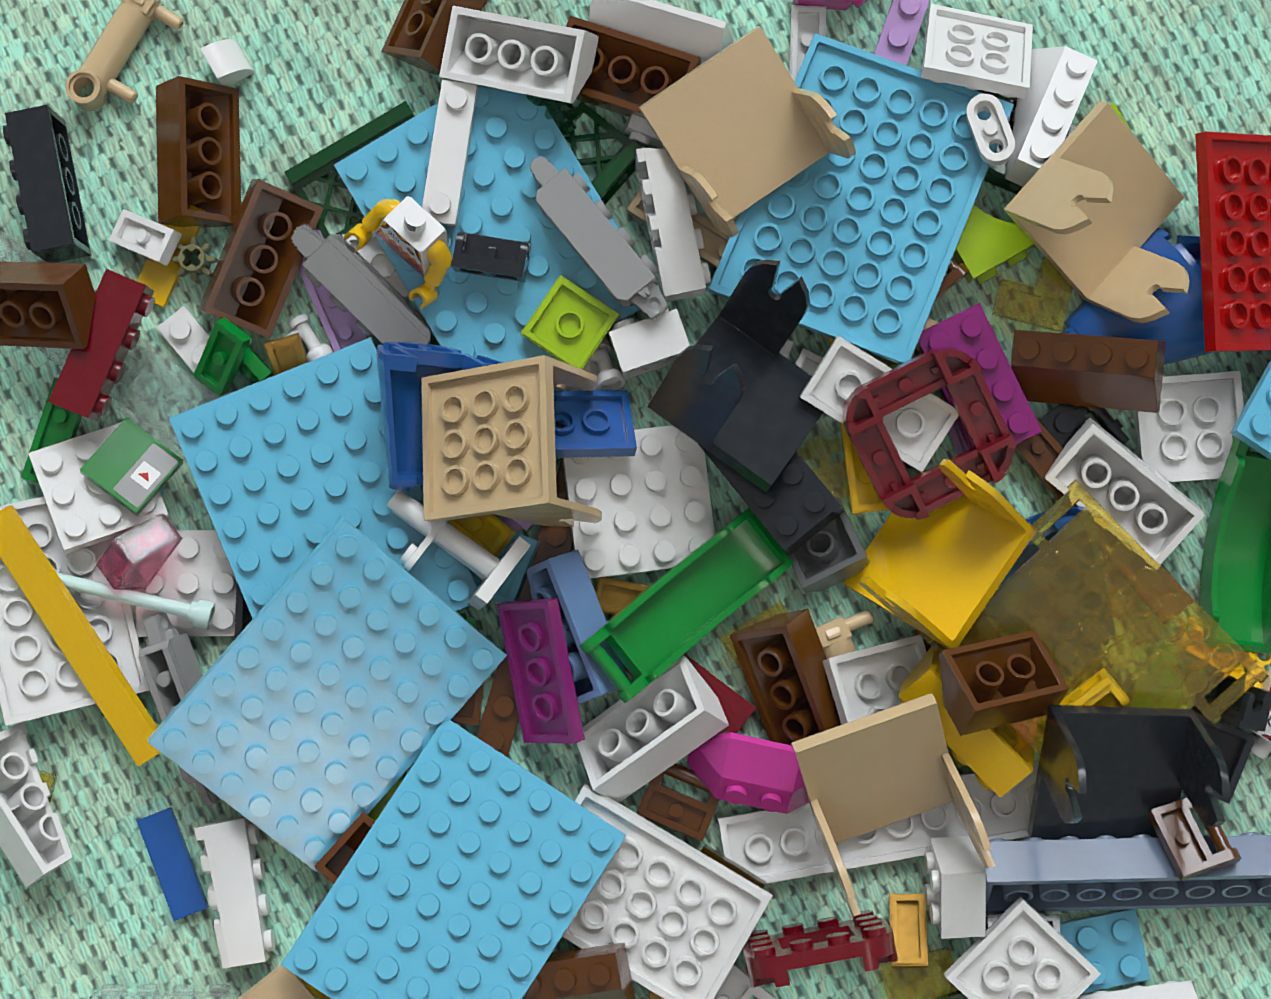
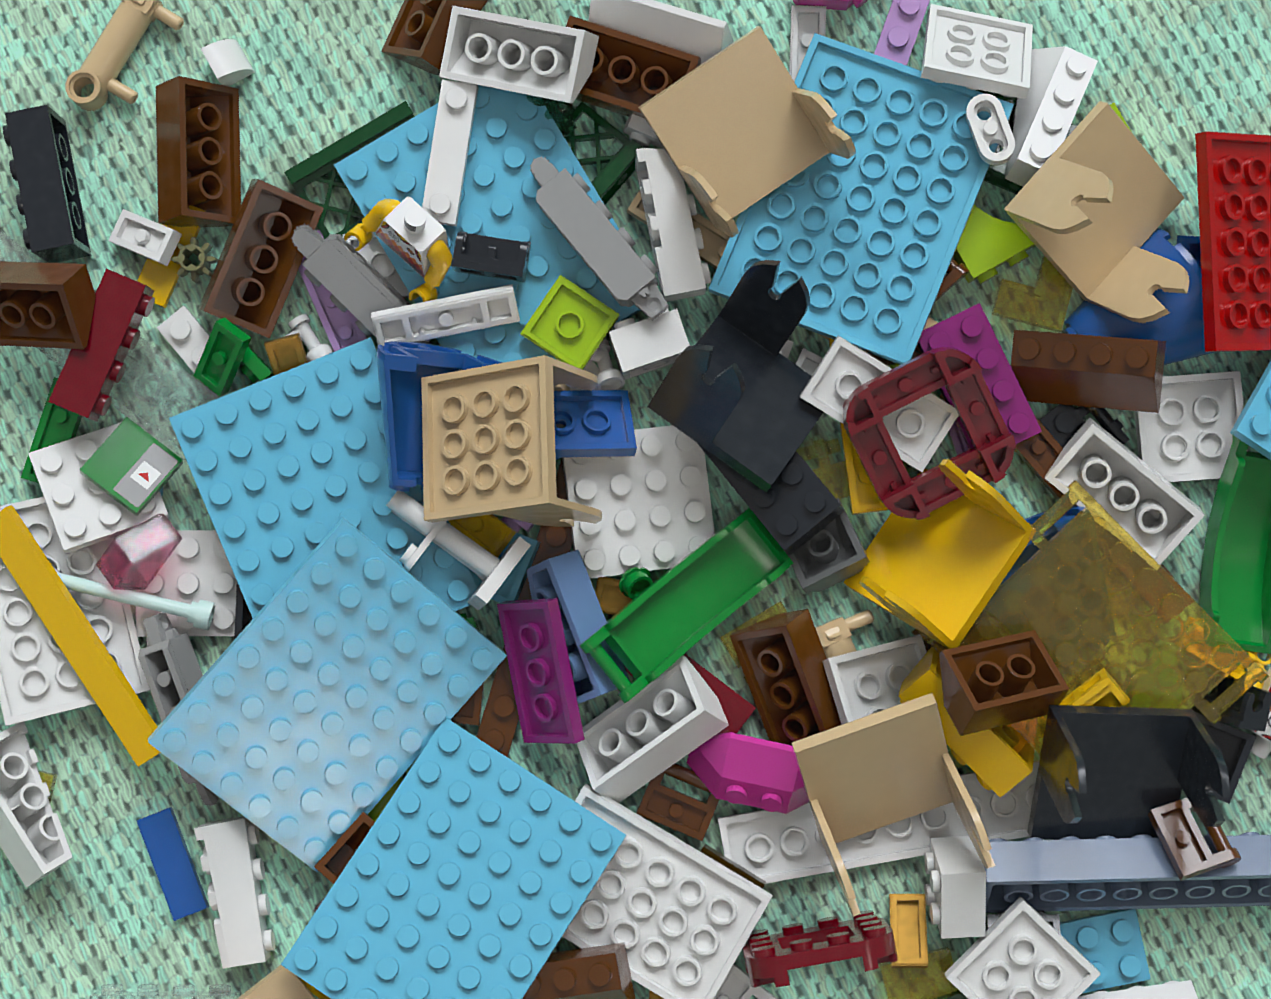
(446, 316): none -> white plate
(635, 581): none -> green plate

